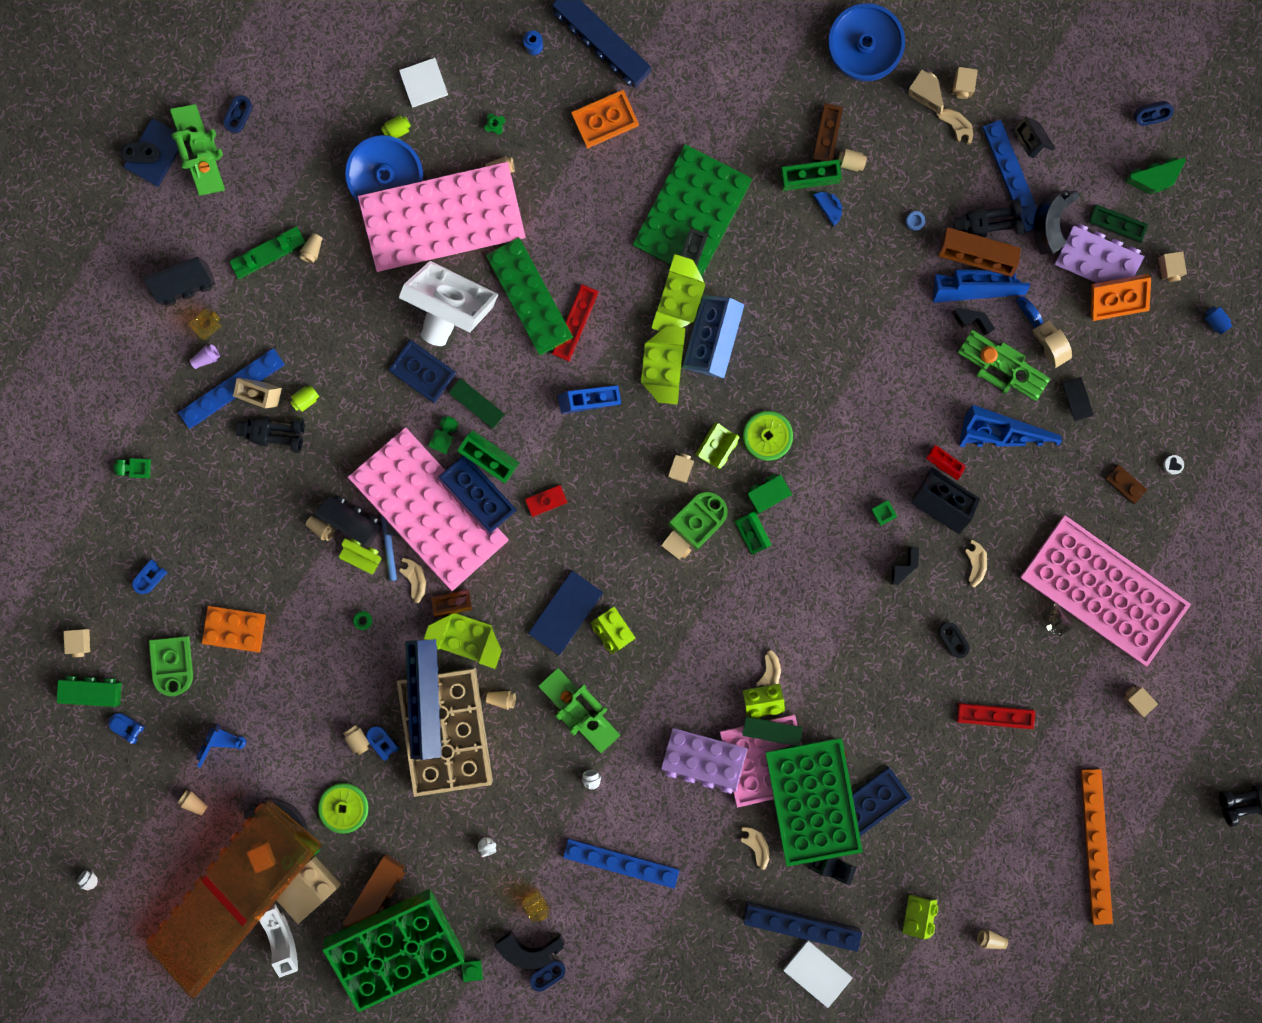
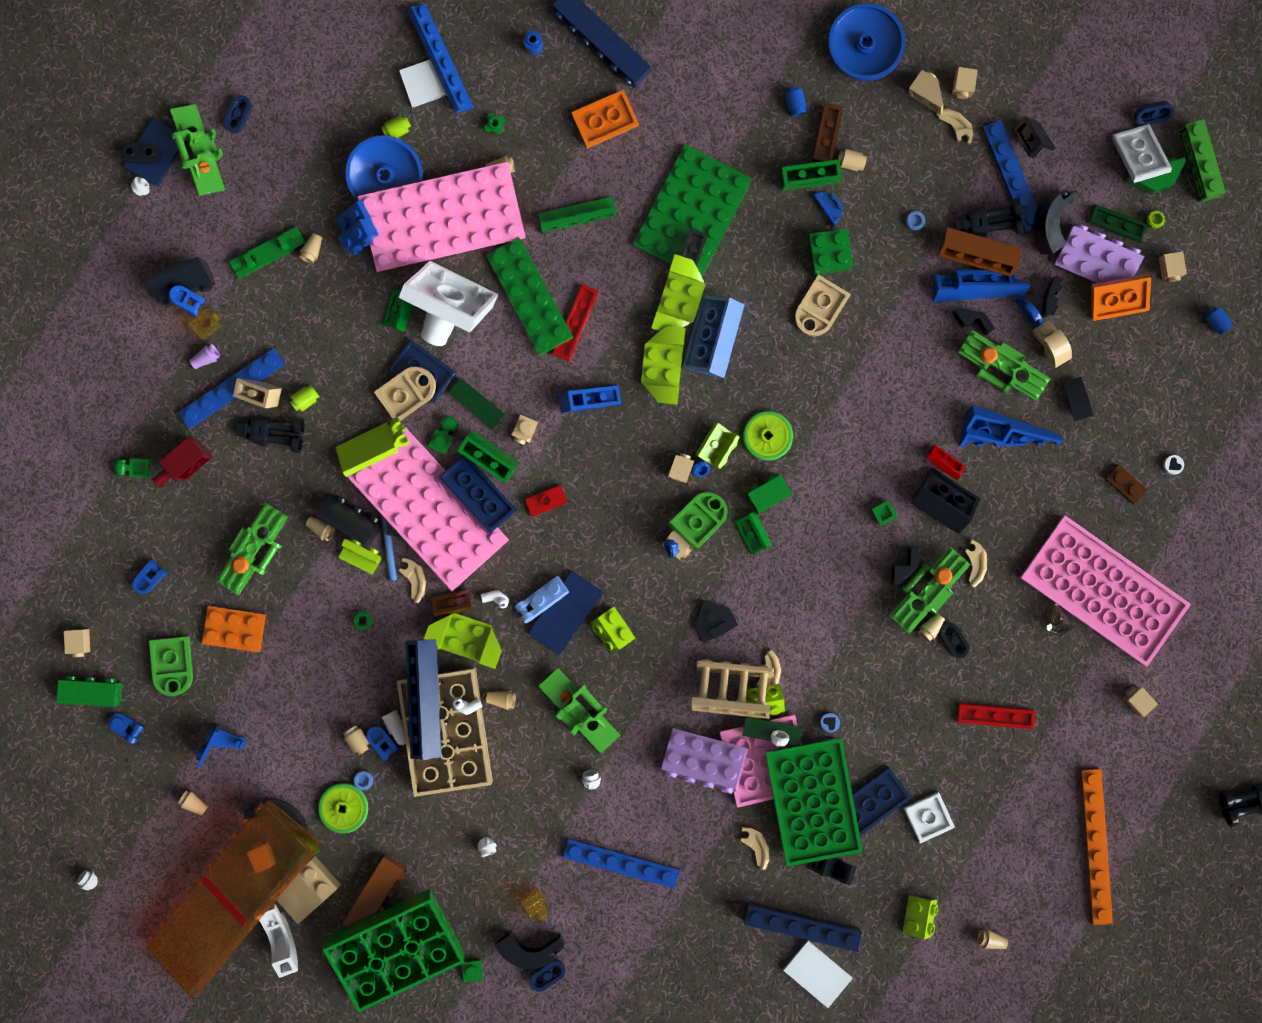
(140, 186): none -> white plate
(179, 296): none -> blue plate
(182, 461): none -> dark red brick
(246, 545): none -> bright green piece
(356, 228): none -> blue plate
(363, 780): none -> medium blue tile
(371, 447): none -> lime tile
(395, 726): none -> white hinge
(397, 312): none -> green slope
(405, 393): none -> tan tile
(440, 58): none -> blue plate
(466, 707): none -> white arm
(496, 596): none -> white arm
(524, 430): none -> tan bracket
(542, 599): none -> light blue plate
(577, 214): none -> green fence
(671, 548): none -> blue piece
(701, 468): none -> blue piece
(714, 621): none -> black plate
(721, 704): none -> tan fence
(779, 738): none -> white piece
(795, 101): none -> blue brick
(821, 306): none -> tan tile
(830, 252): none -> green brick
(830, 722): none -> tile
(928, 817): none -> white tile
(930, 629): none -> tan cone
(934, 594): none -> bright green piece
(1049, 301): none -> black slope
(1141, 153): none -> white tile
(1155, 219): none -> lime piece
(1202, 160): none -> bright green brick

